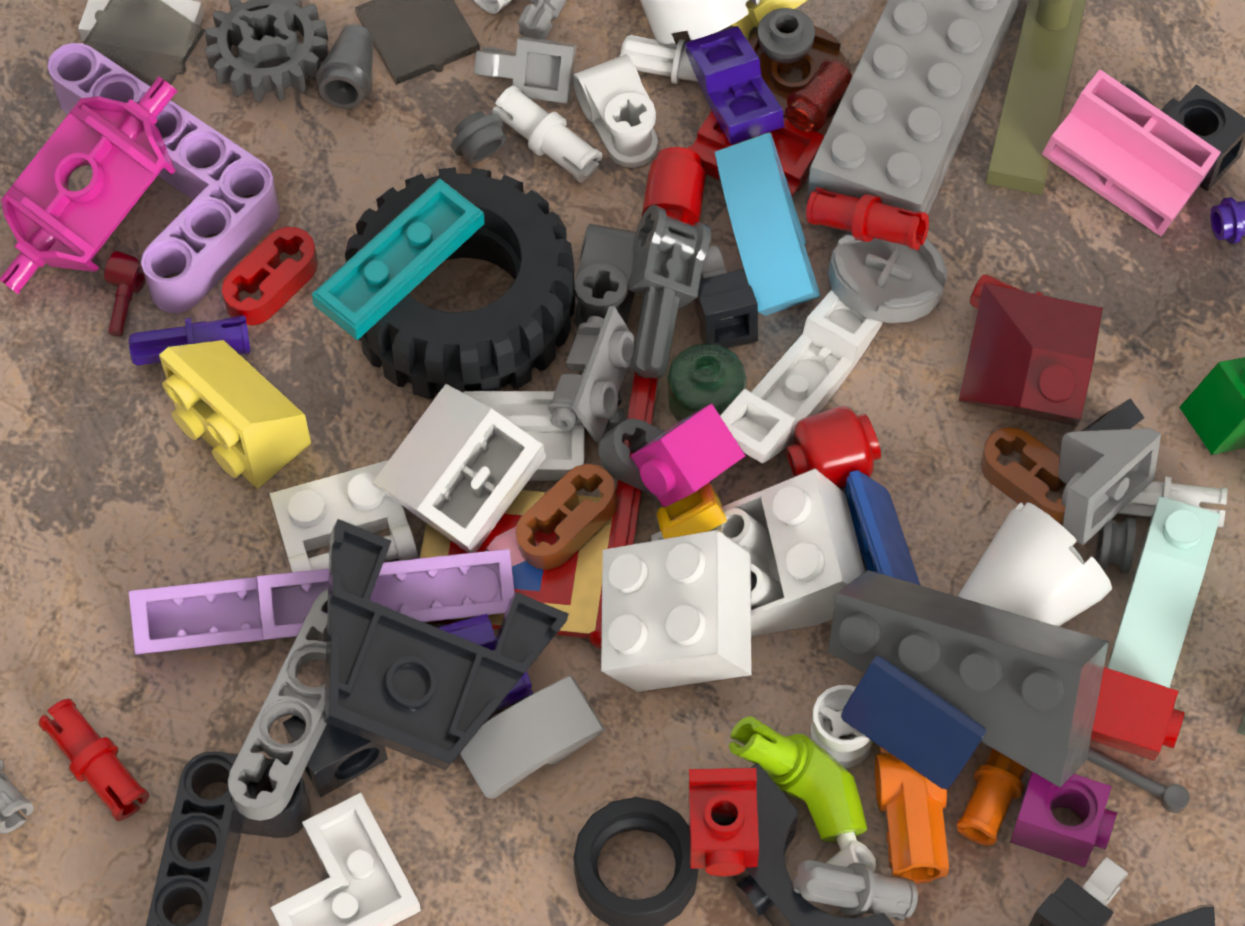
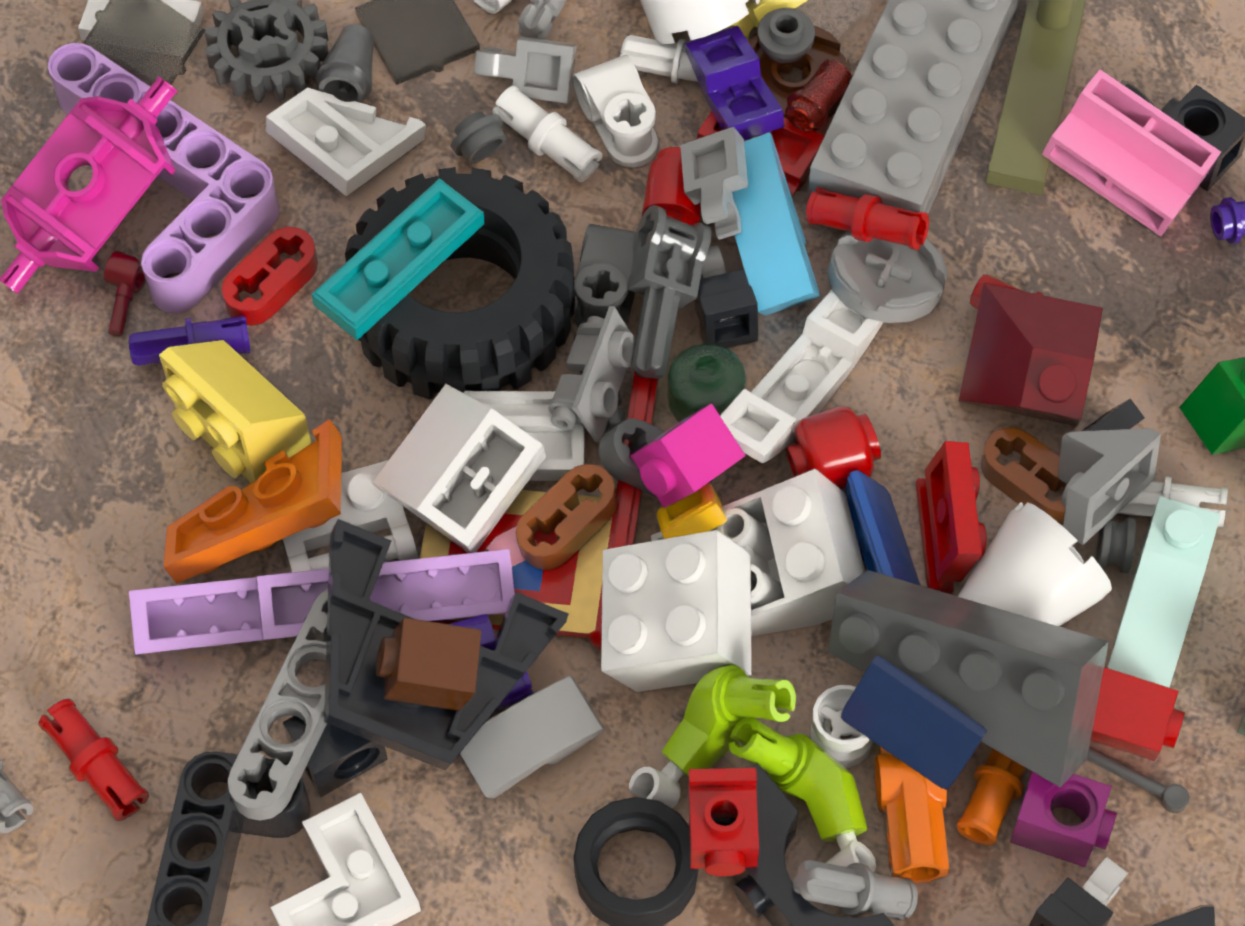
(281, 502): none -> orange wing
(341, 137): none -> white wing
(429, 663): none -> reddish brown brick
(704, 734): none -> lime arm
(711, 172): none -> light grey plate
(949, 516): none -> red plate

